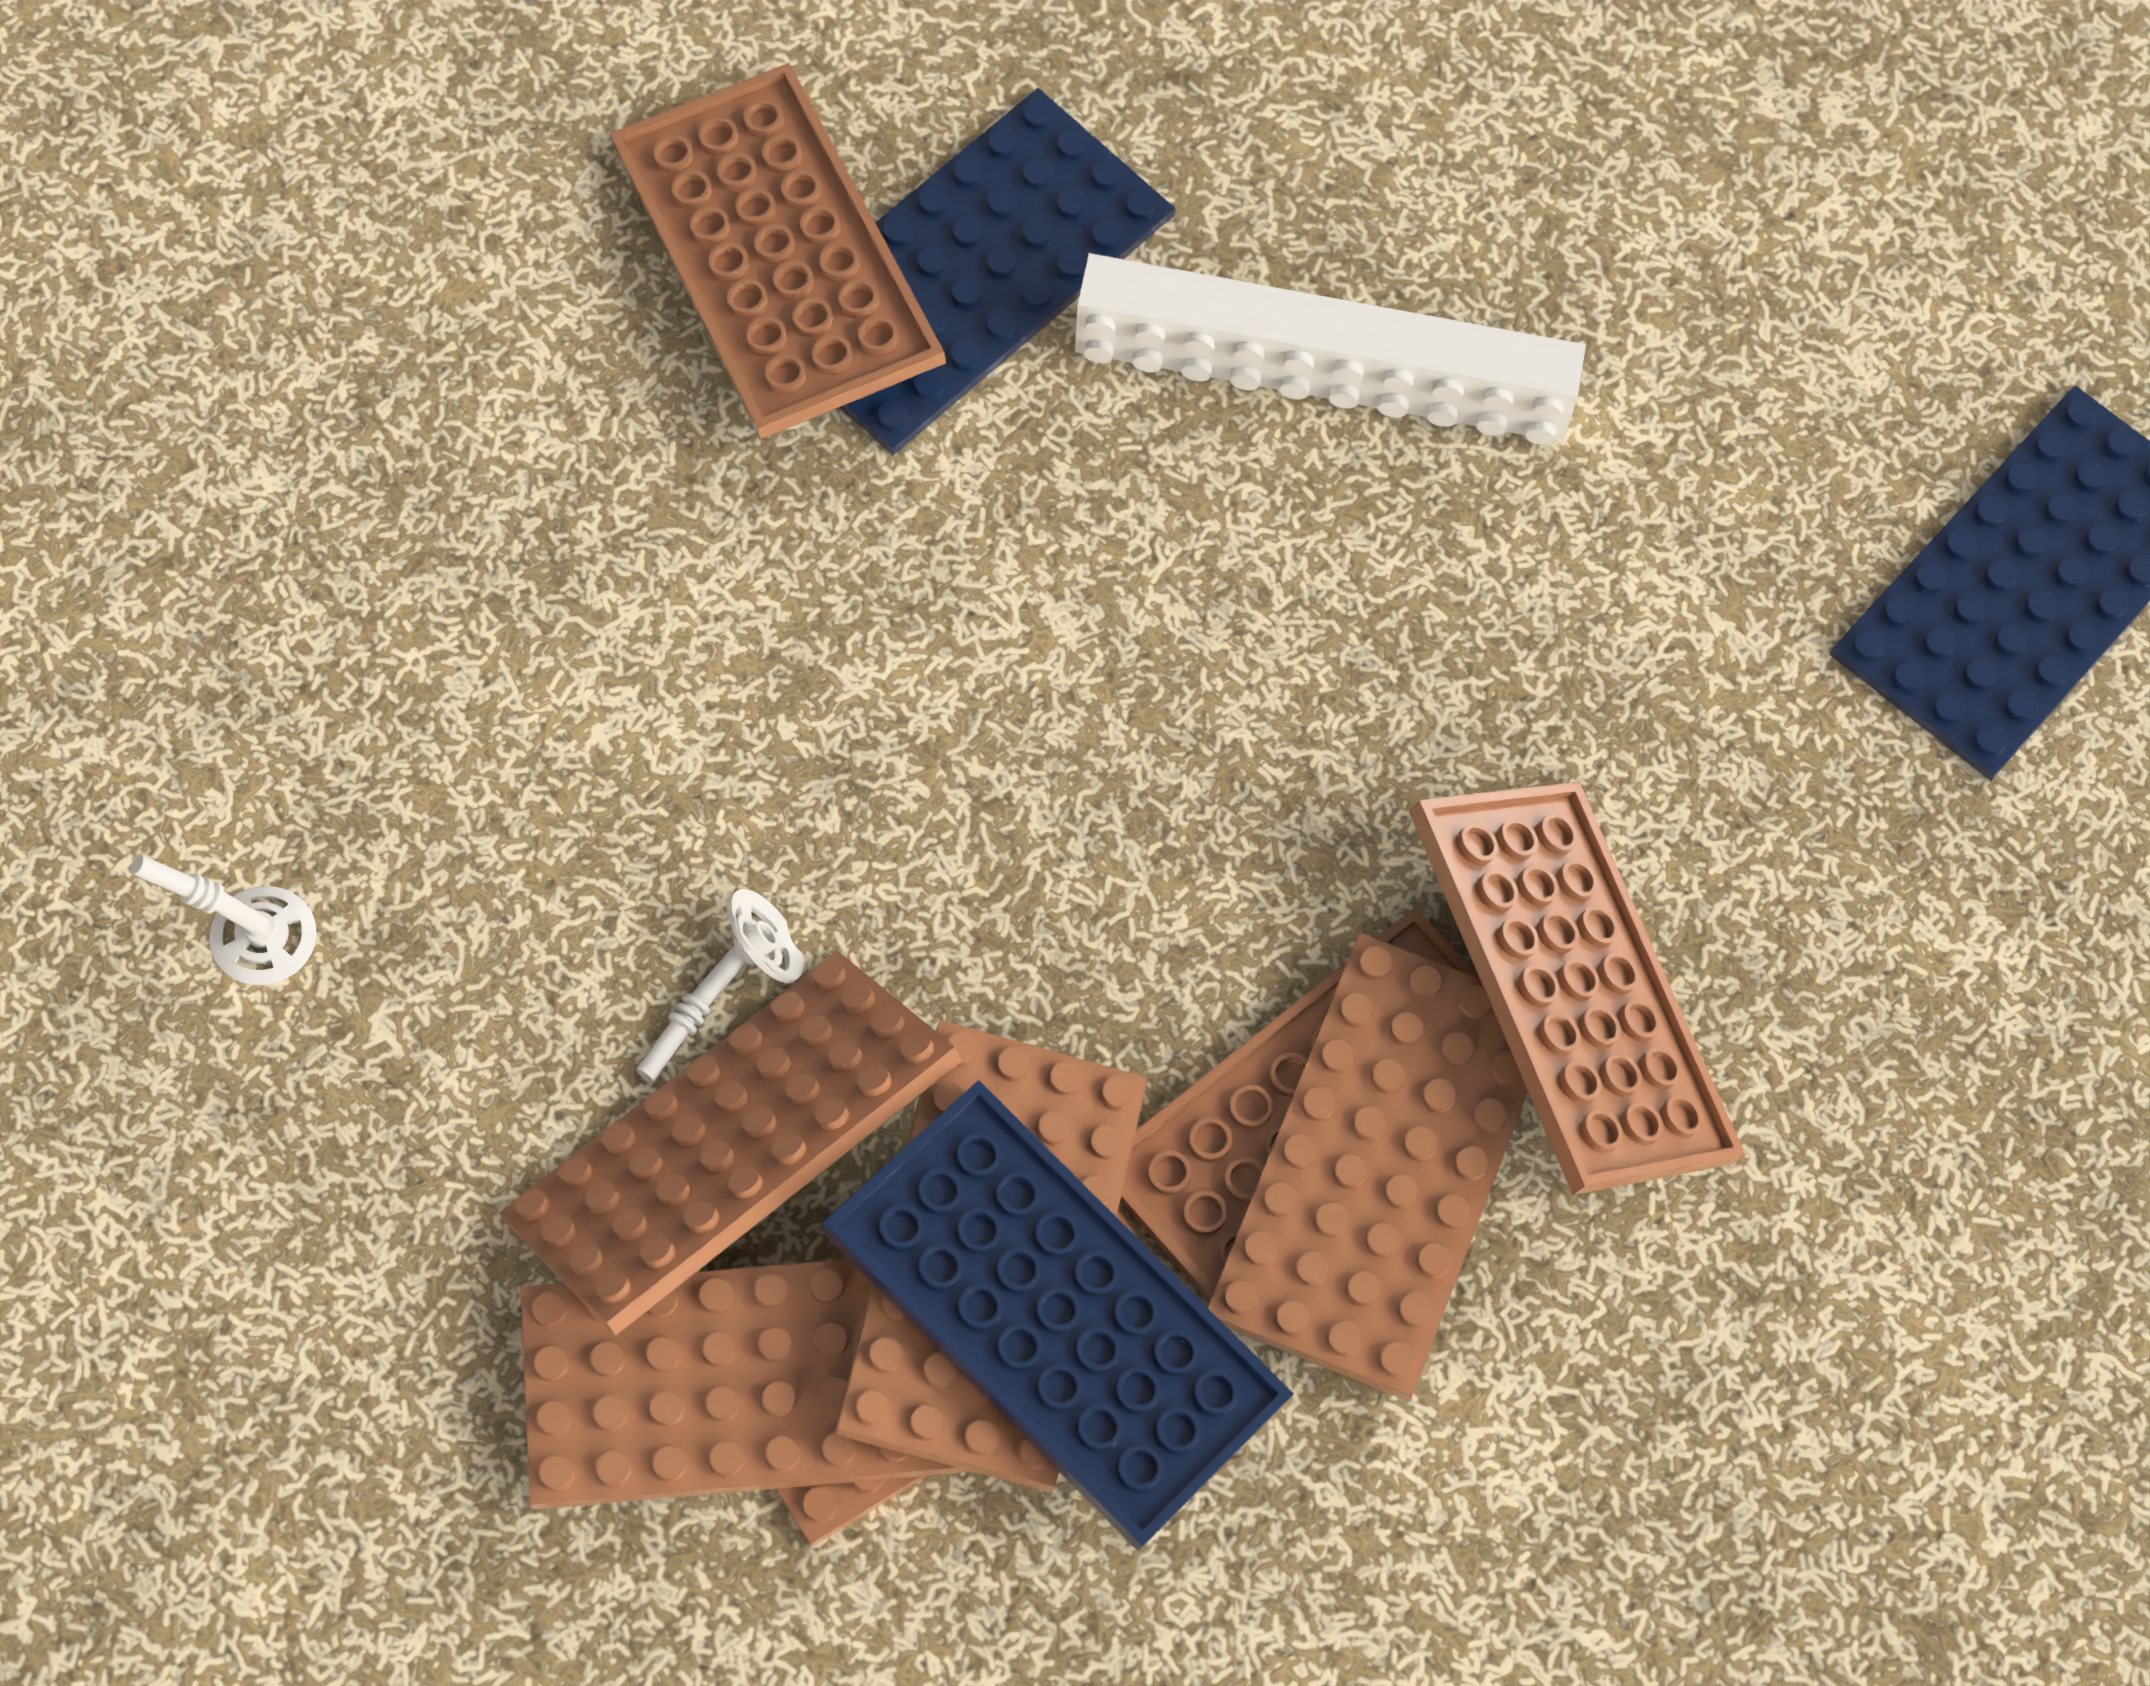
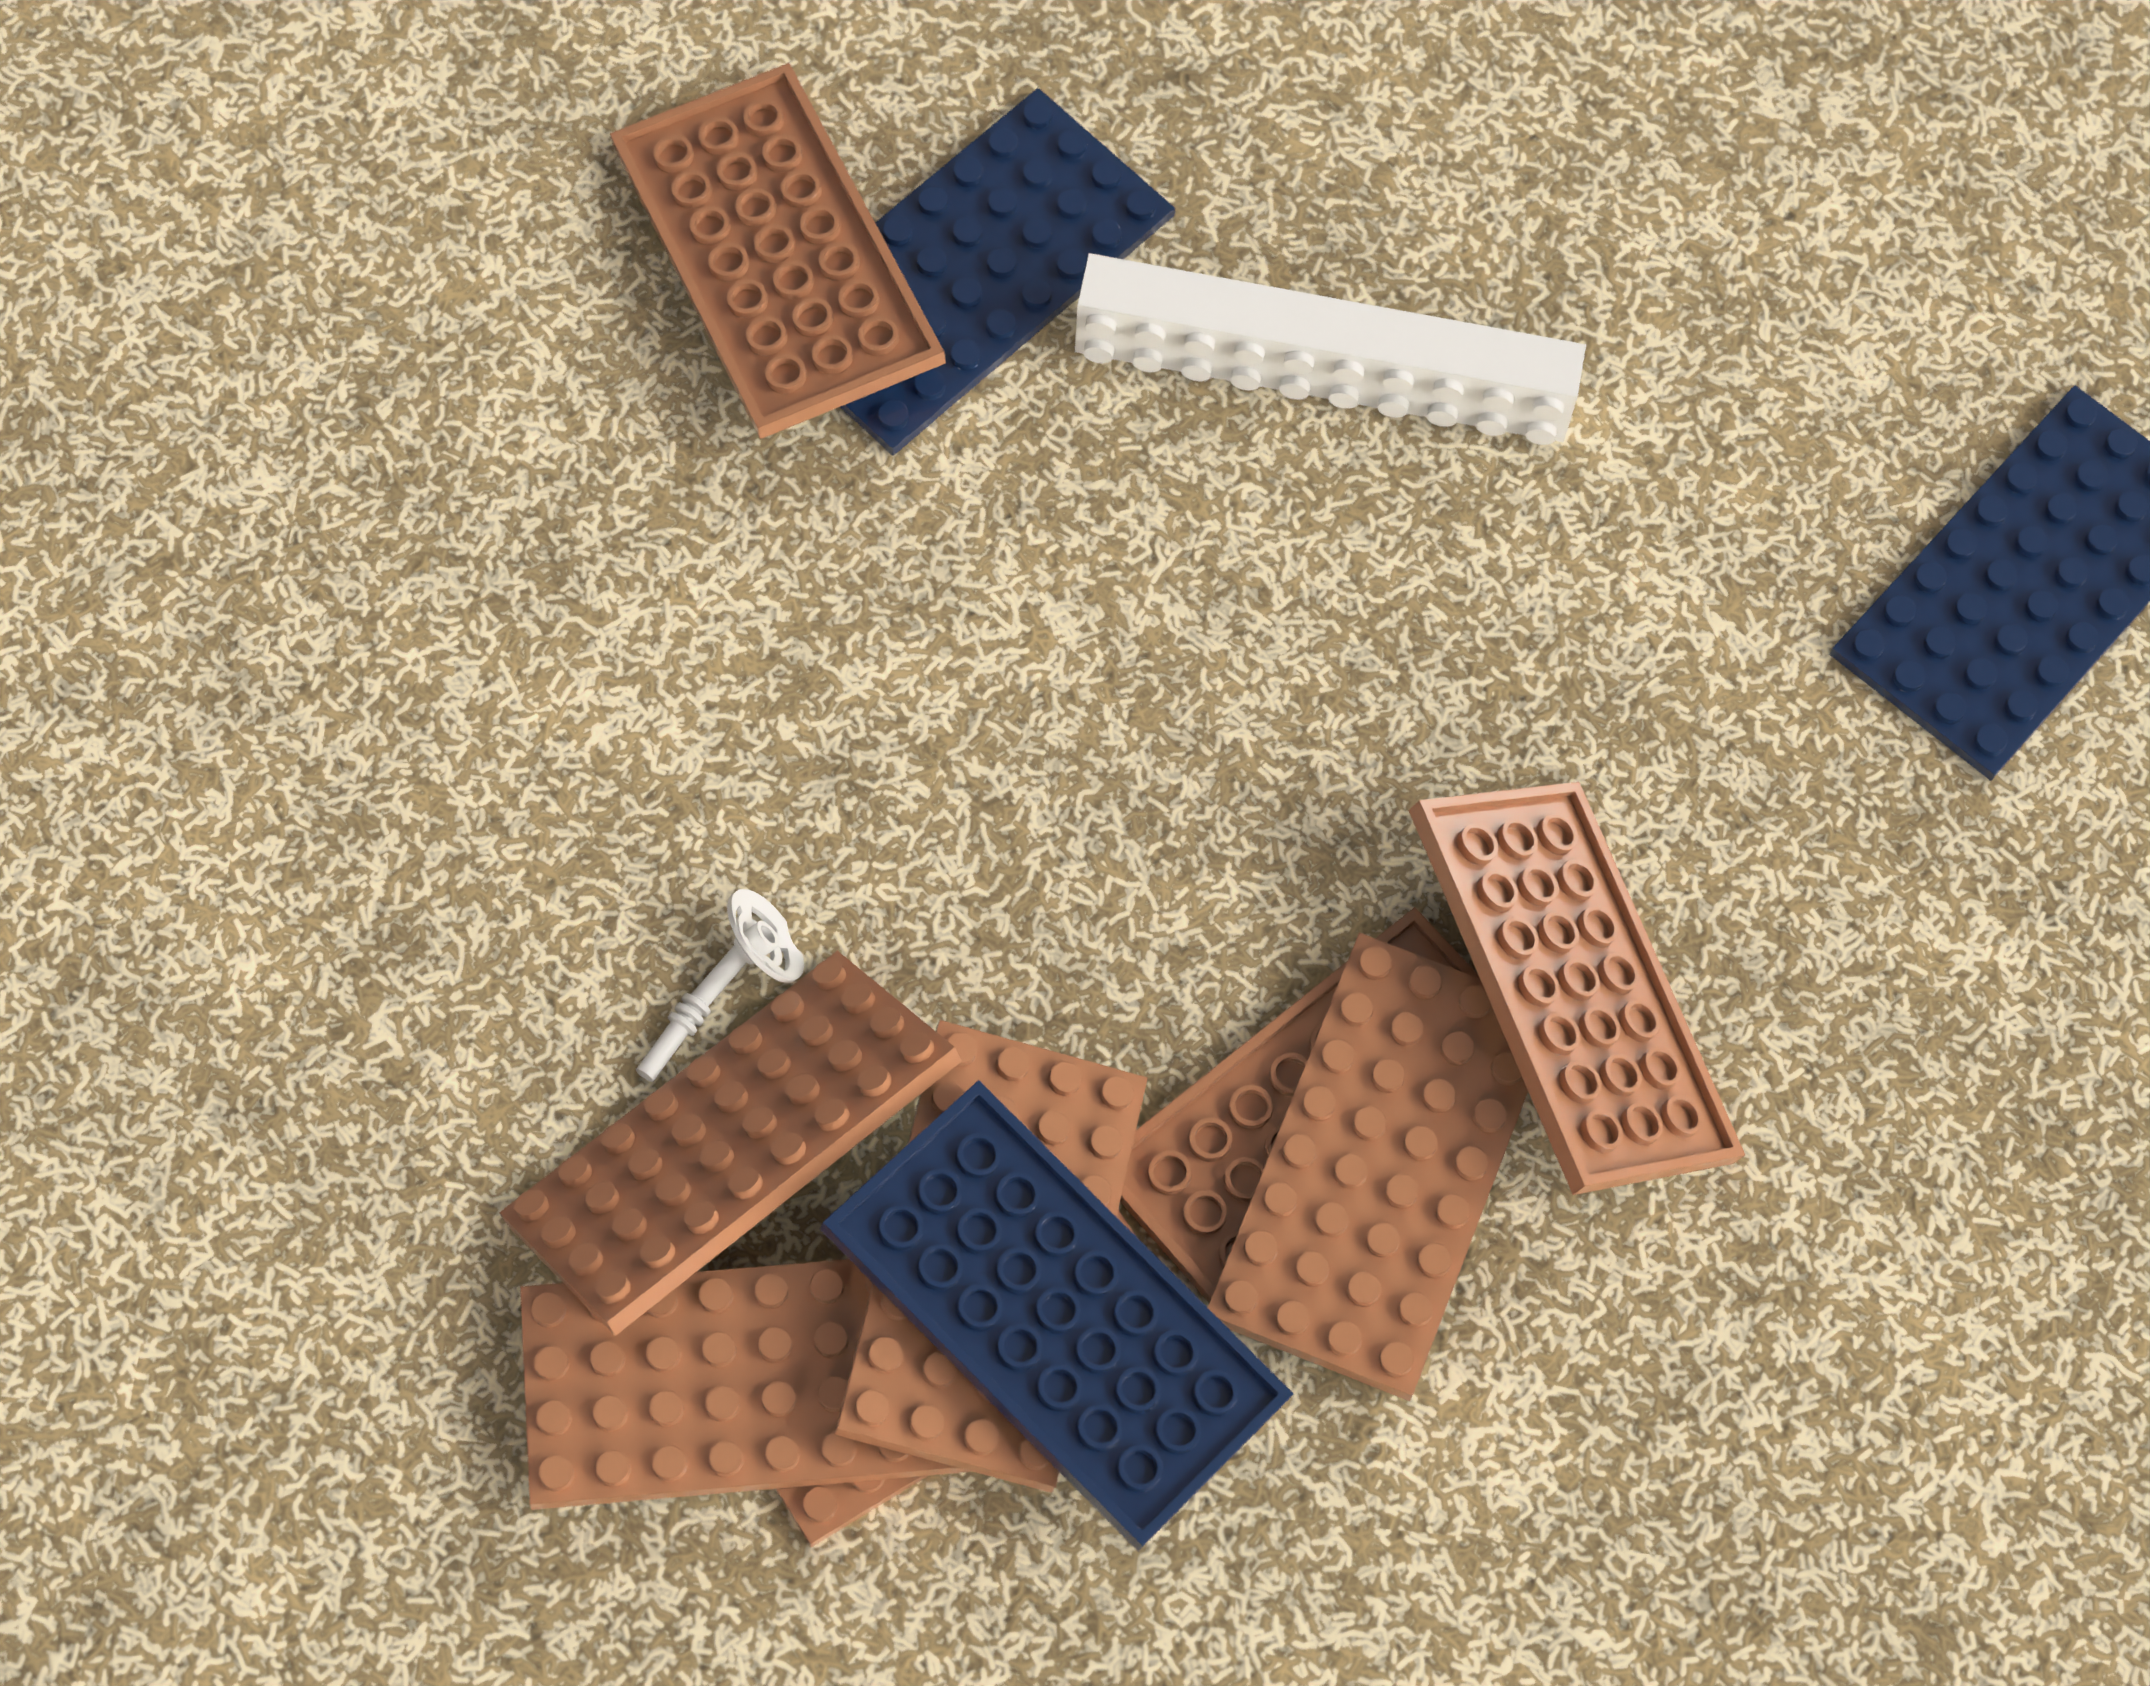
(252, 924): white dish -> none

